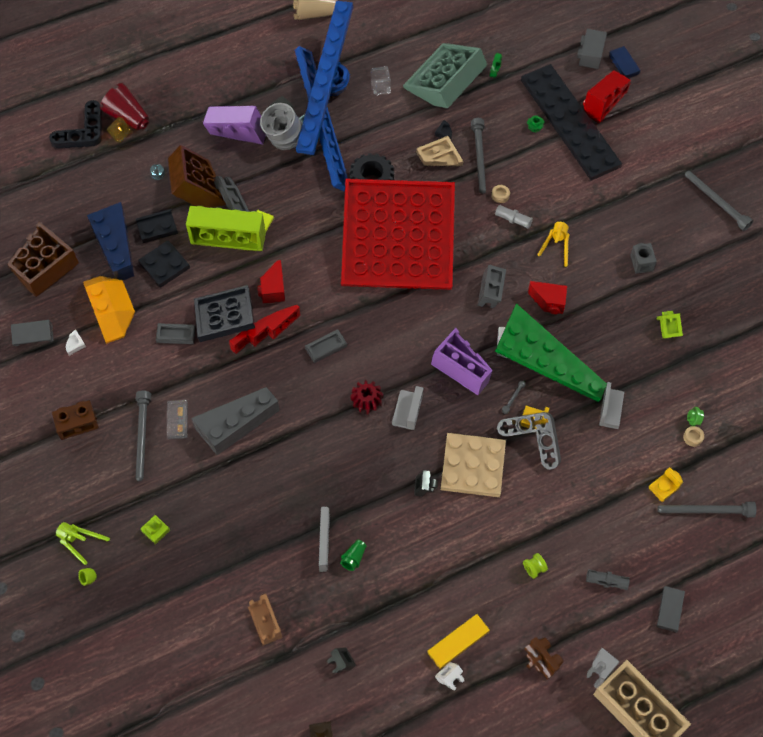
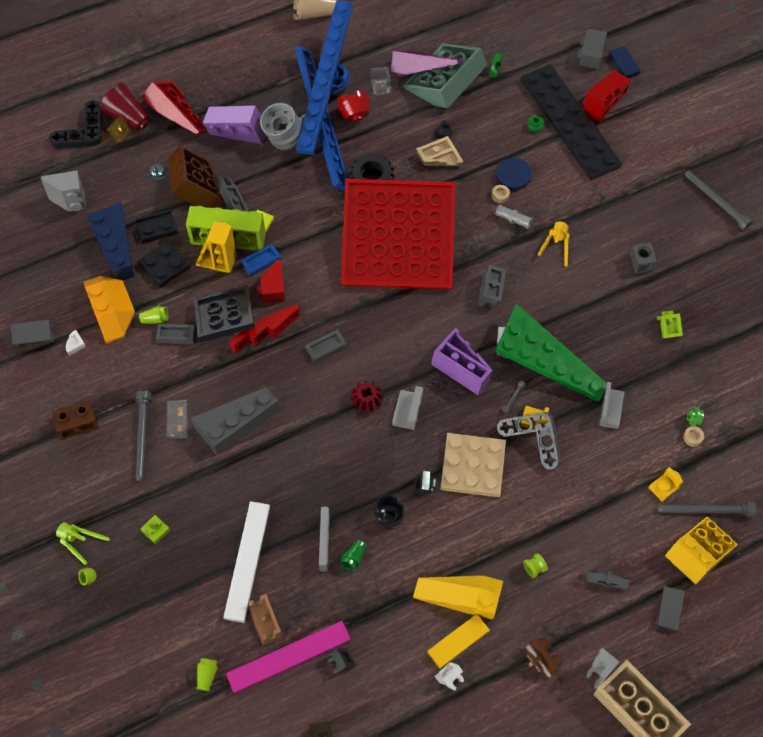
(42, 260): reddish brown wedge -> none
(65, 190): none -> light grey slope
(154, 315): none -> lime cone
(169, 101): none -> red wedge
(205, 673): none -> lime cone
(218, 249): none -> yellow wedge
(246, 562): none -> white tile
(260, 260): none -> blue tile
(288, 657): none -> dark pink tile
(354, 106): none -> red cone
(389, 511): none -> black hair
(411, 62): none -> wedge
(461, 593): none -> yellow wedge
(478, 126): dark grey piece -> none
(513, 173): none -> dark blue tile
(548, 296): red slope -> none
(701, 550): none -> yellow slope

